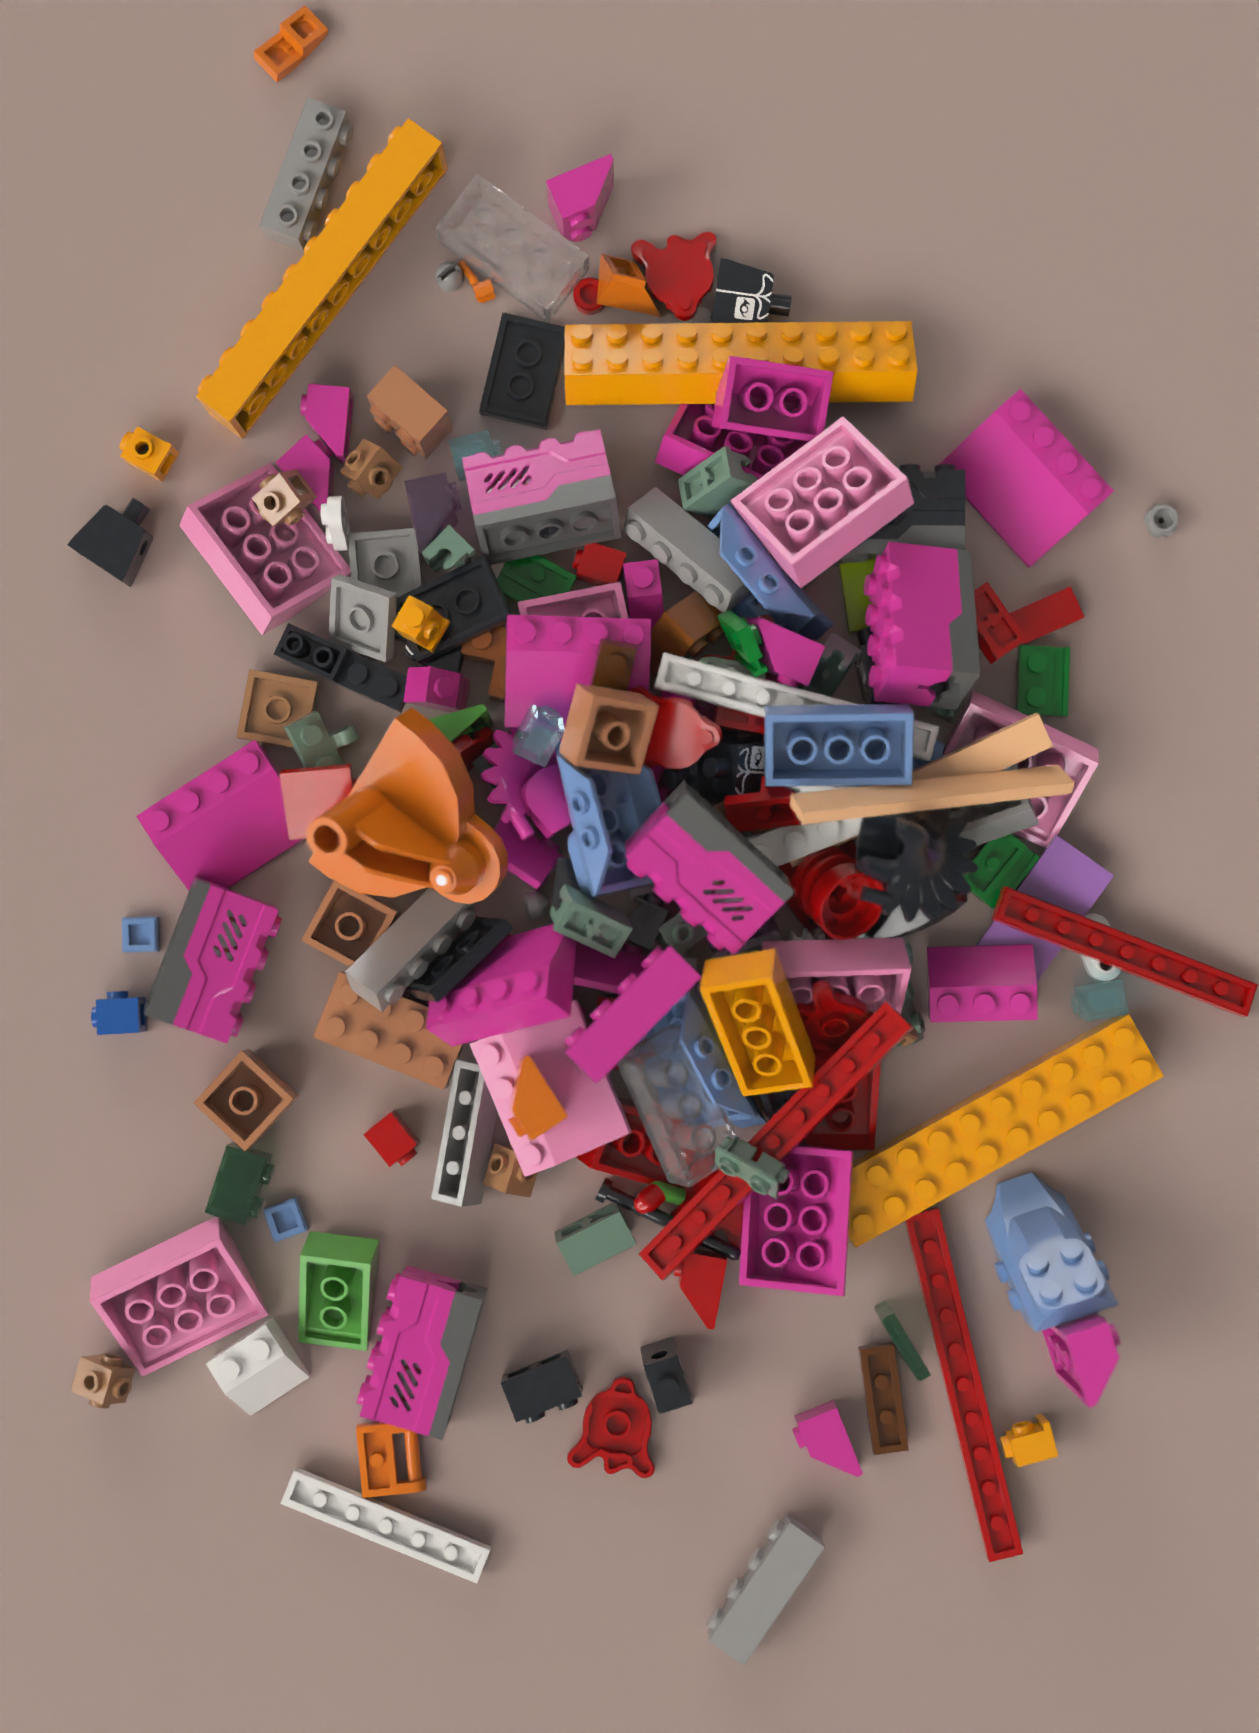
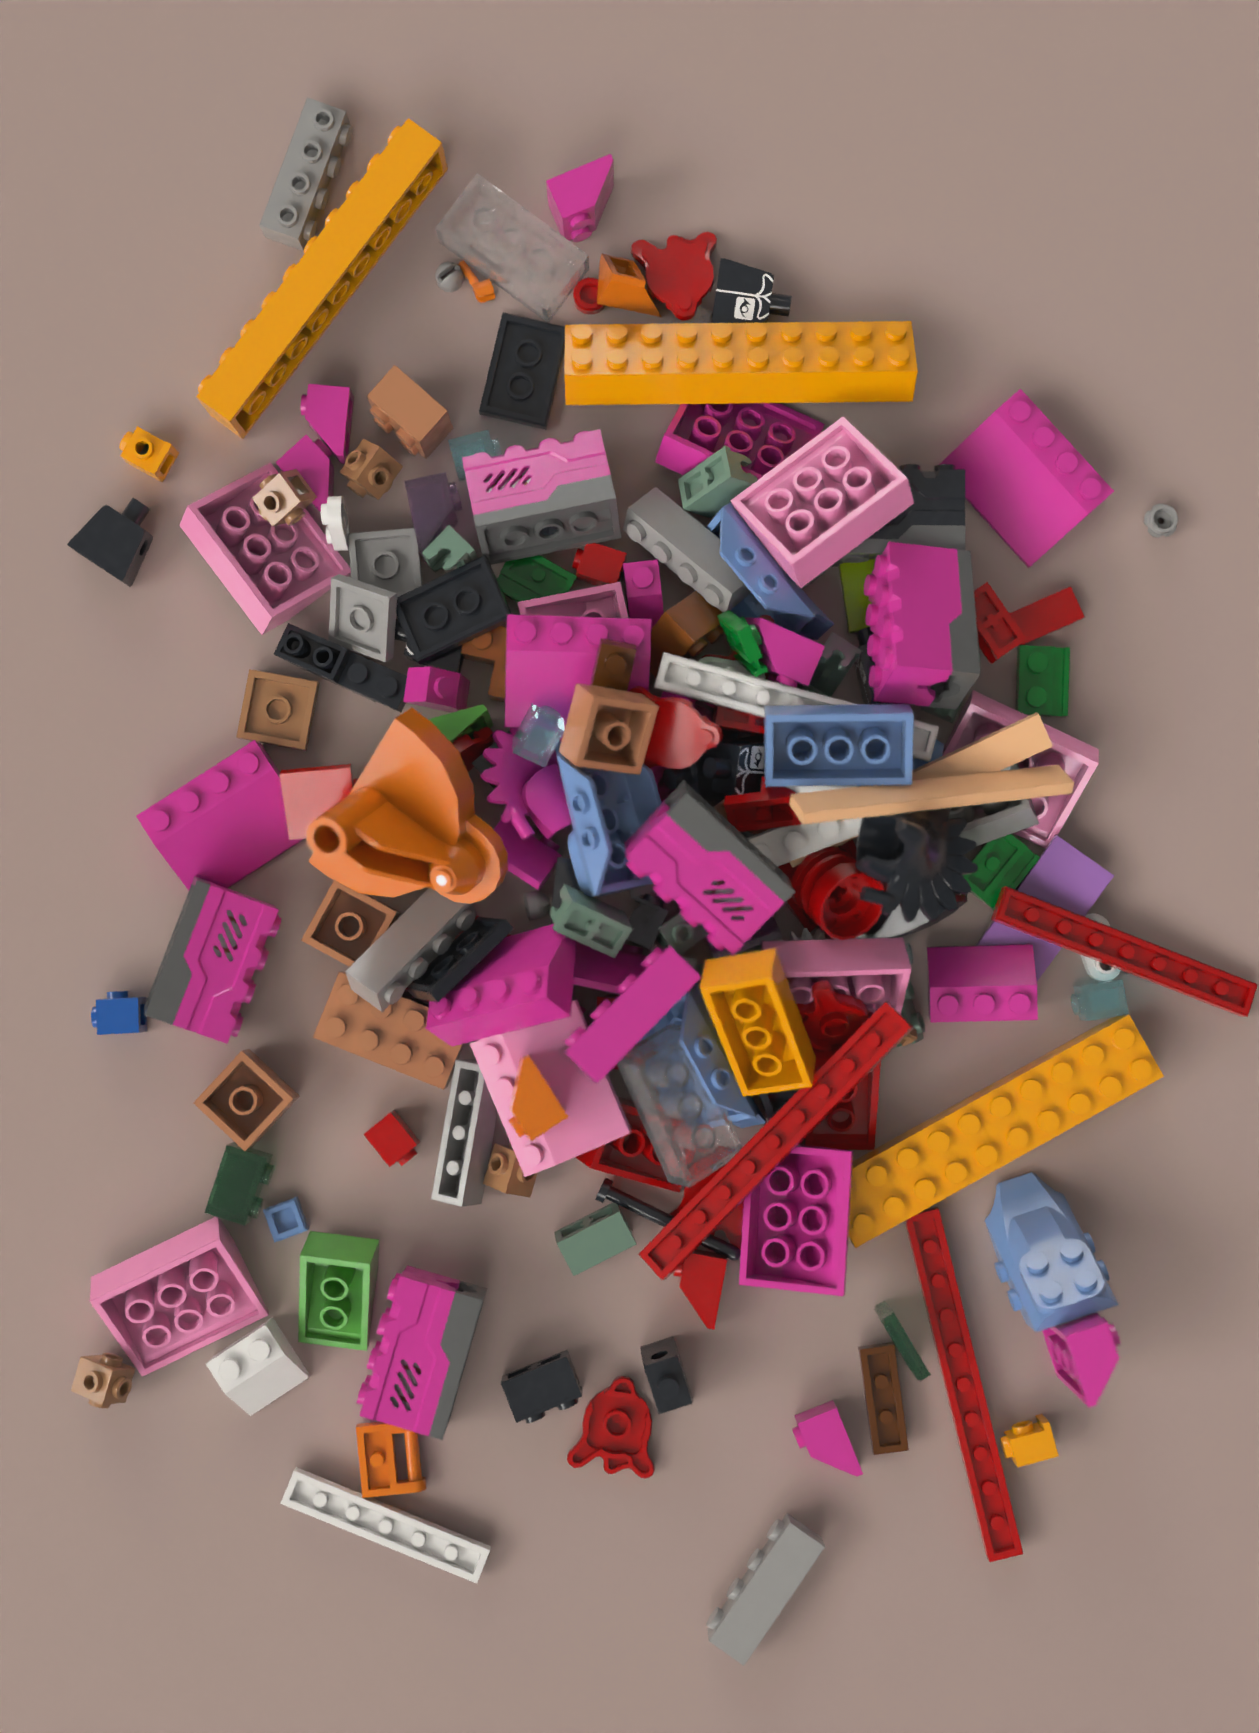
(141, 934): medium blue tile -> none
(292, 45): orange slope -> none
(314, 743): sand green plate -> none
(420, 623): light orange brick -> none
(656, 1194): red arm -> none
(763, 1176): sand green hinge -> none
(772, 399): dark pink slope -> none

